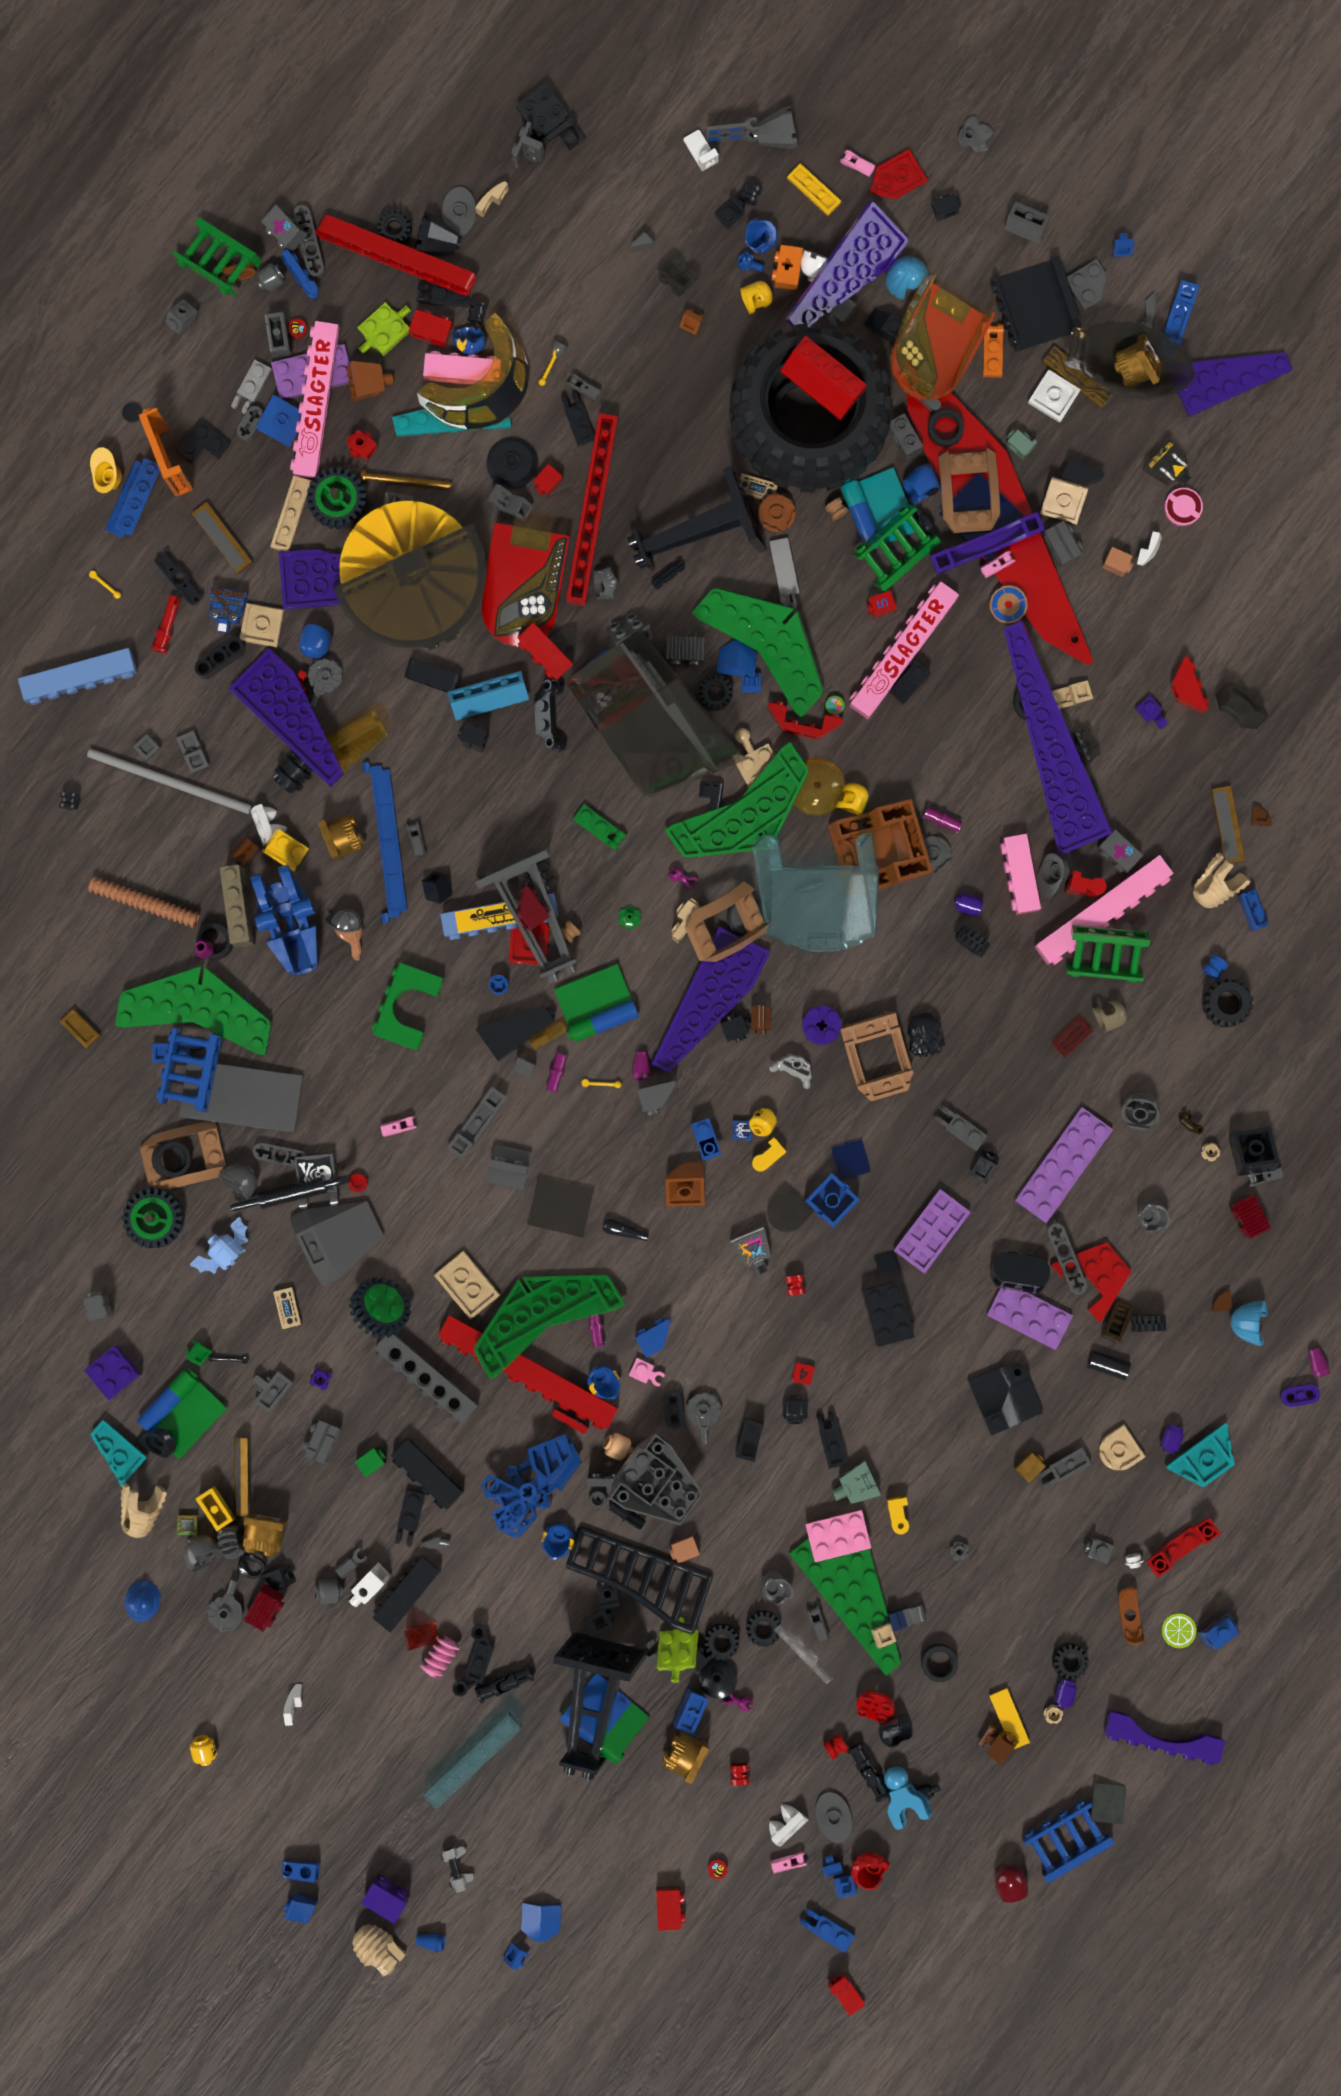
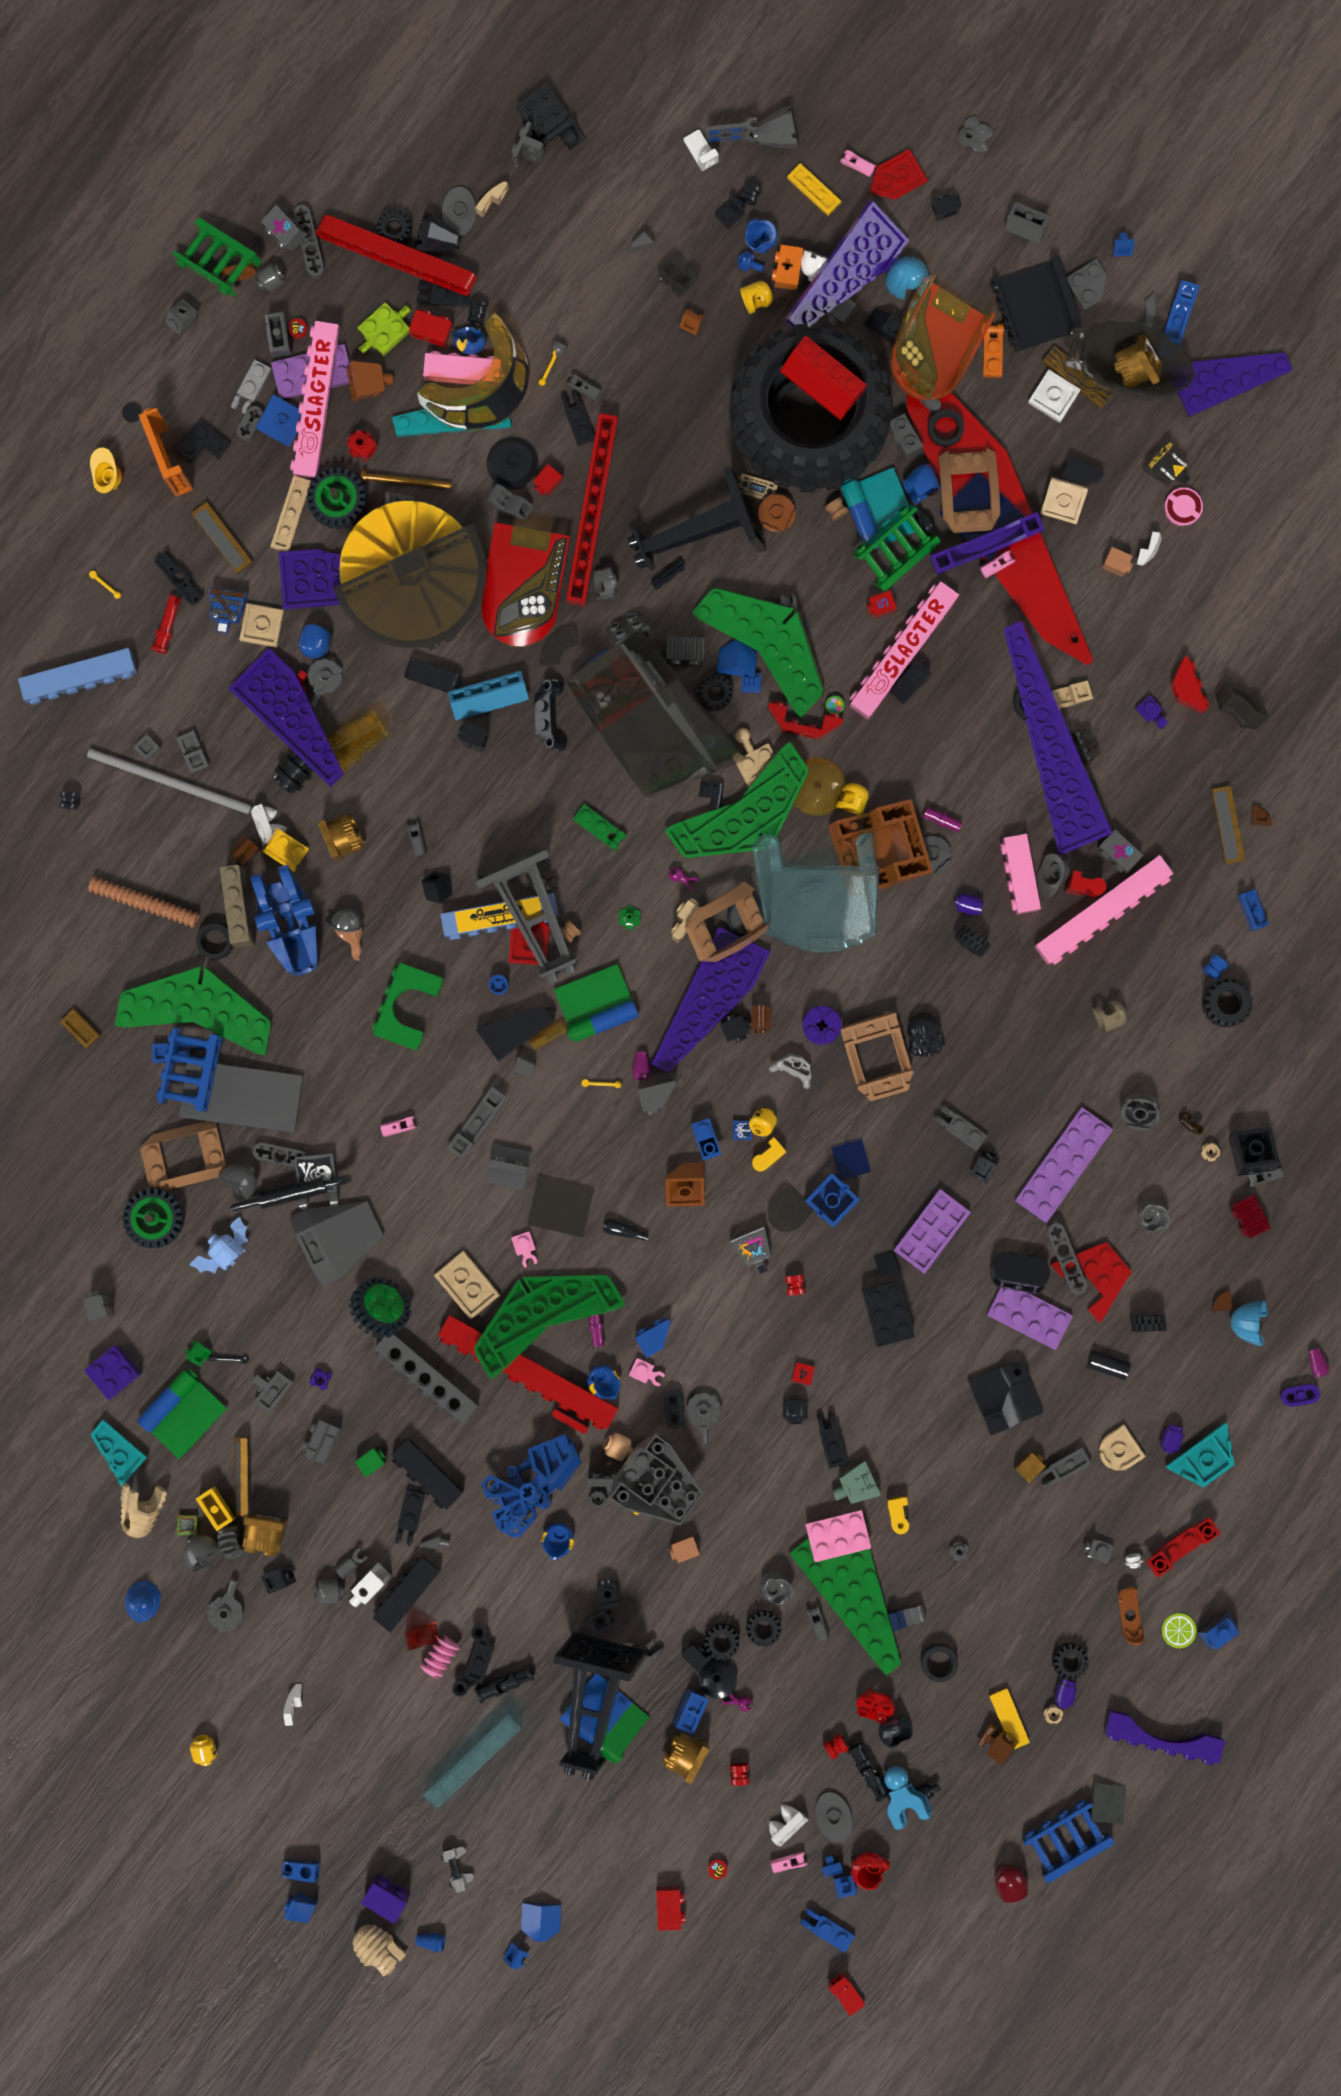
(132, 498): blue fence -> none
(157, 1162): black tyre -> none
(158, 1442): black piece -> none
(208, 950): magenta cone -> none
(215, 667): black beam -> none
(253, 1558): black piece -> none
(264, 1607): dark red brick -> none
(287, 1308): tan tile -> none
(300, 275): blue hinge -> none
(358, 1183): red tile -> none
(388, 841): blue piece -> none
(524, 1245): none -> bright pink plate
(530, 910): dark red slope -> none
(544, 651): red brick -> none
(556, 1073): magenta pin -> none
(628, 1516): black axle -> none
(640, 1596): black bar -> none
(677, 1651): lime plate -> none
(749, 1439): black panel -> none
(784, 566): light grey tile -> none
(807, 1656): clear wing -> none
(883, 1635): tan tile -> none
(1008, 604): tile -> none
(1020, 443): sand green brick -> none
(1060, 1048): clear red tile -> none
(1063, 543): dark grey brick -> none
(1107, 935): green fence -> none
(1112, 1337): dark brown slope -> none
(1212, 889): tan hair -> none

